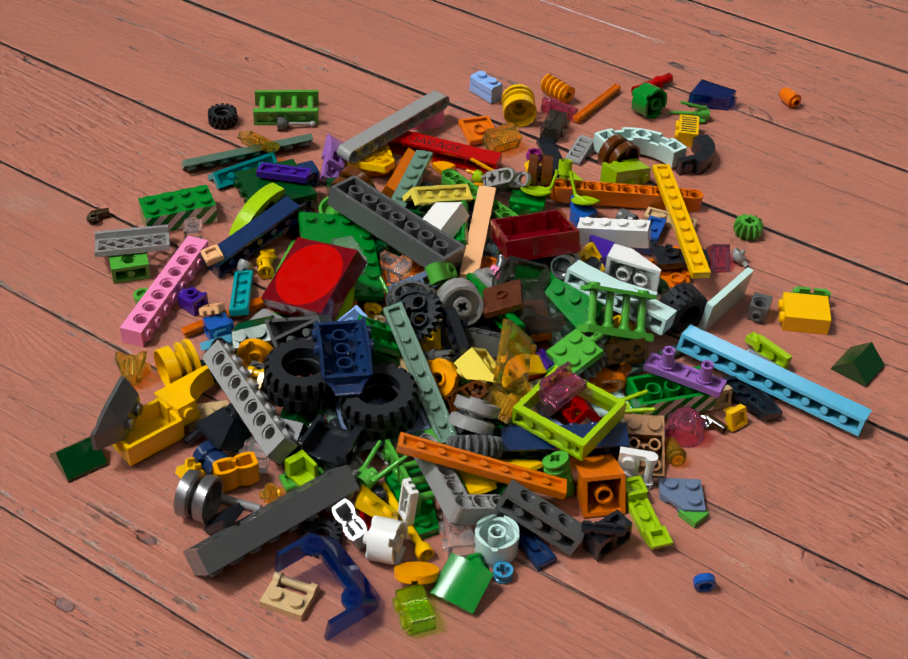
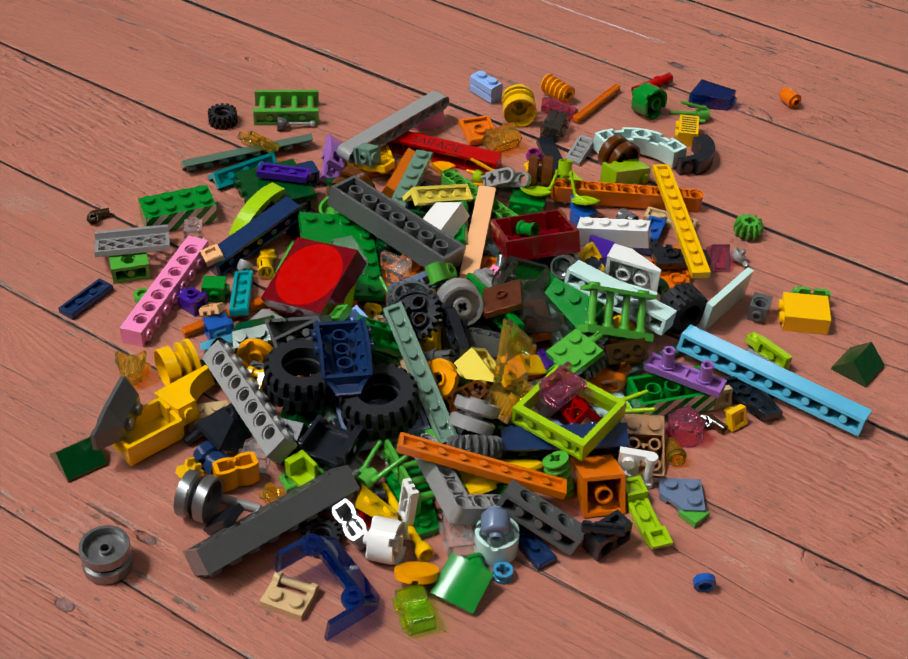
(86, 299): none -> dark blue tile
(106, 554): none -> flat silver wheel
(216, 288): none -> green brick
(341, 312): none -> bright green plate
(367, 154): none -> sand green brick
(495, 523): none -> sand blue head
(529, 229): none -> green bush

